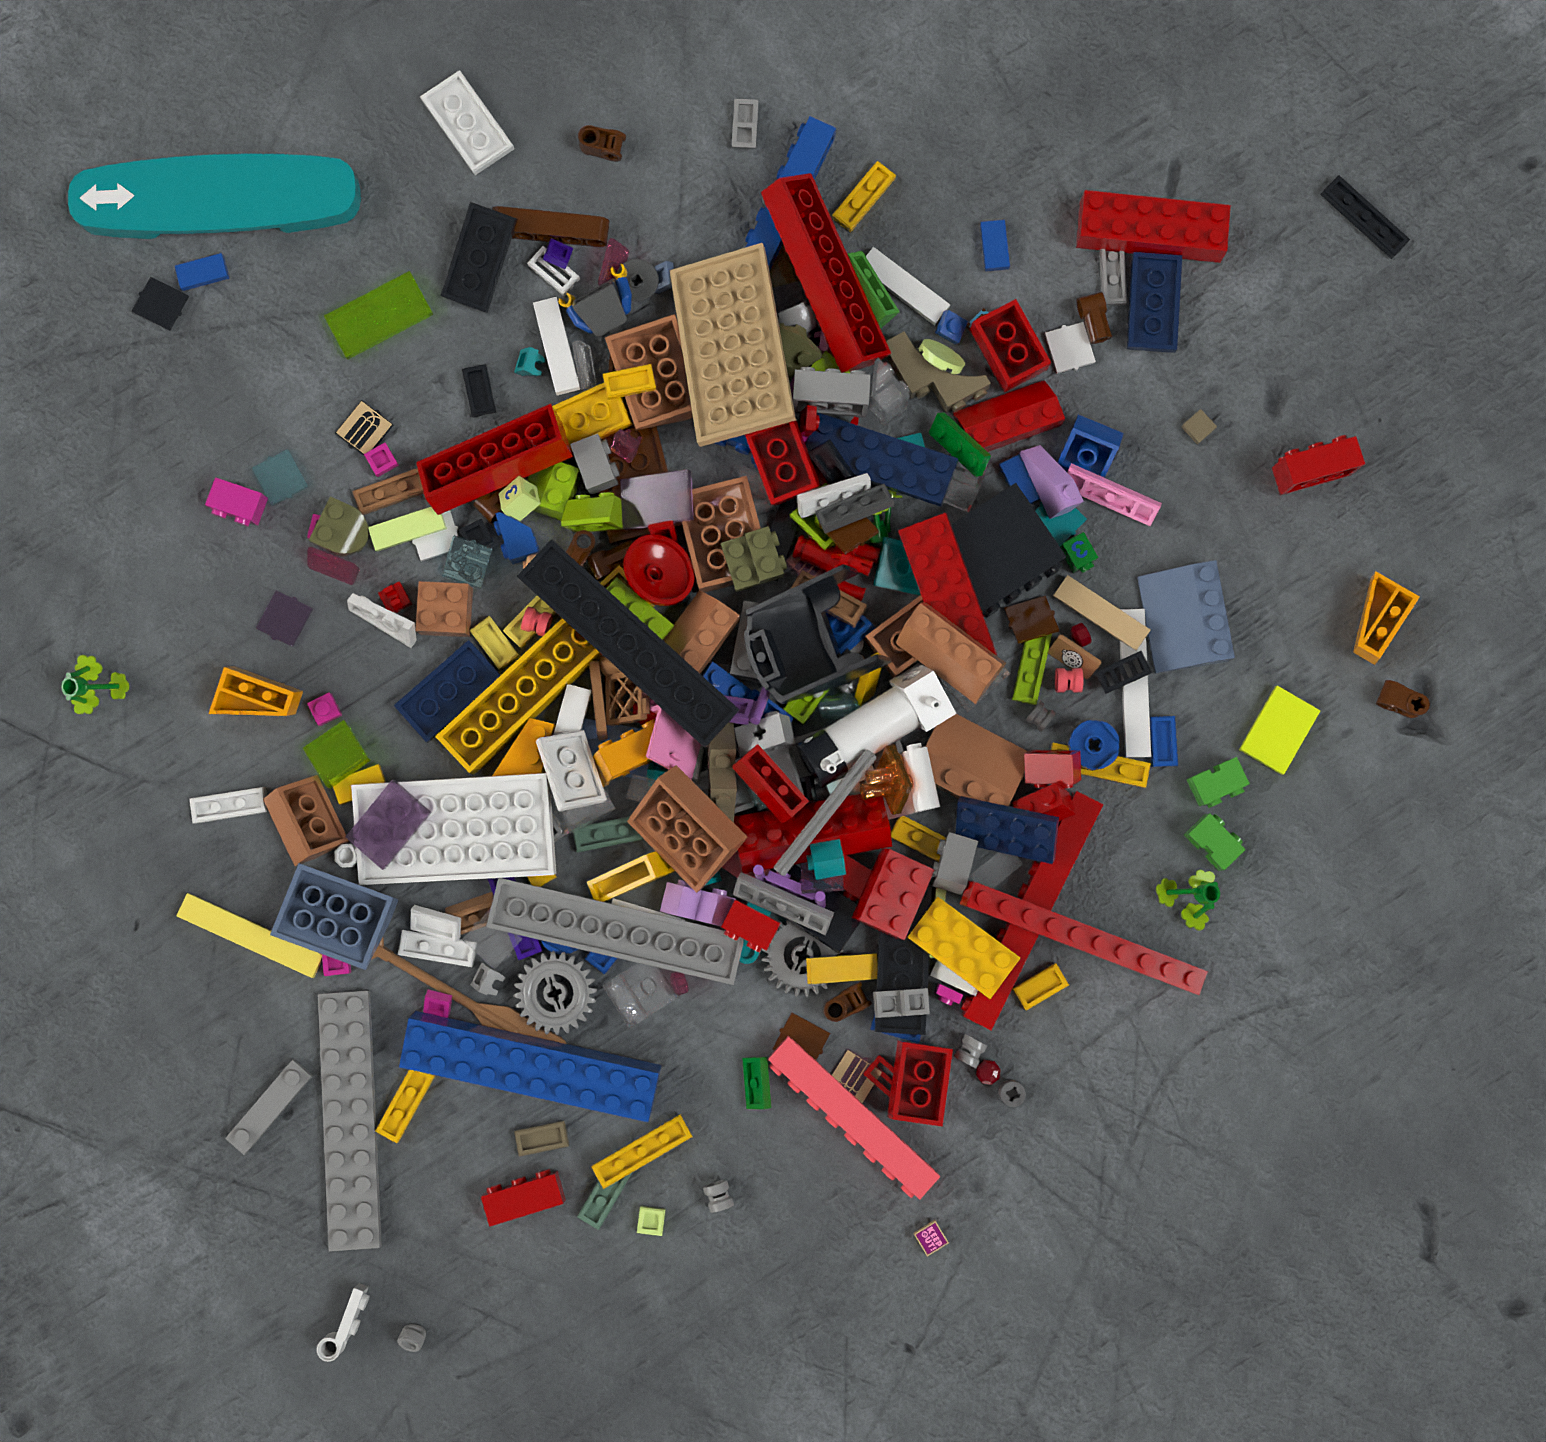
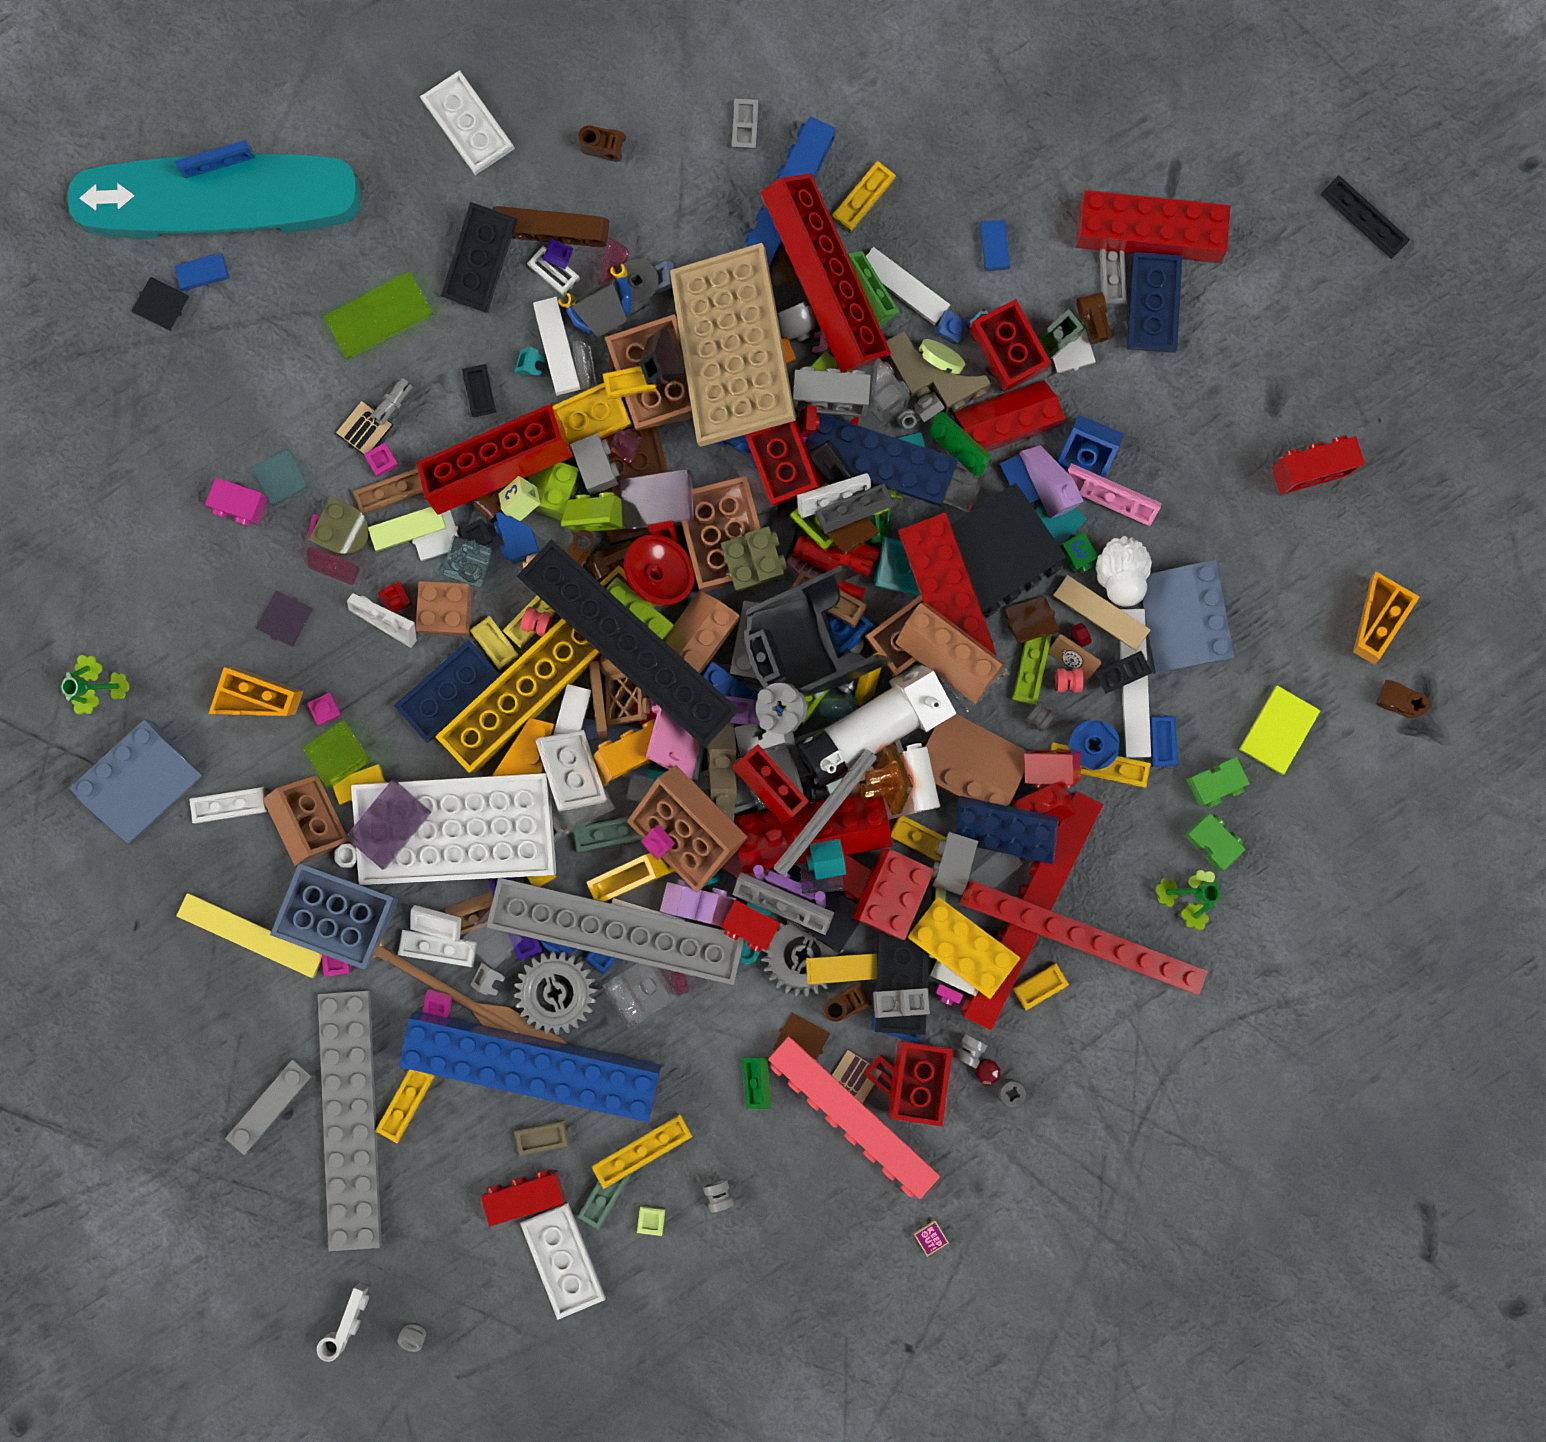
(136, 781): none -> sand blue slope
(215, 159): none -> blue tile
(391, 401): none -> light grey pin
(562, 1260): none -> white tile
(658, 842): none -> dark pink plate
(660, 360): none -> black slope
(769, 716): none -> light grey plate
(798, 348): olive slope -> none
(925, 409): none -> light grey plate
(1061, 333): none -> dark green slope
(1124, 571): none -> white hair
(1199, 426): dark tan tile -> none

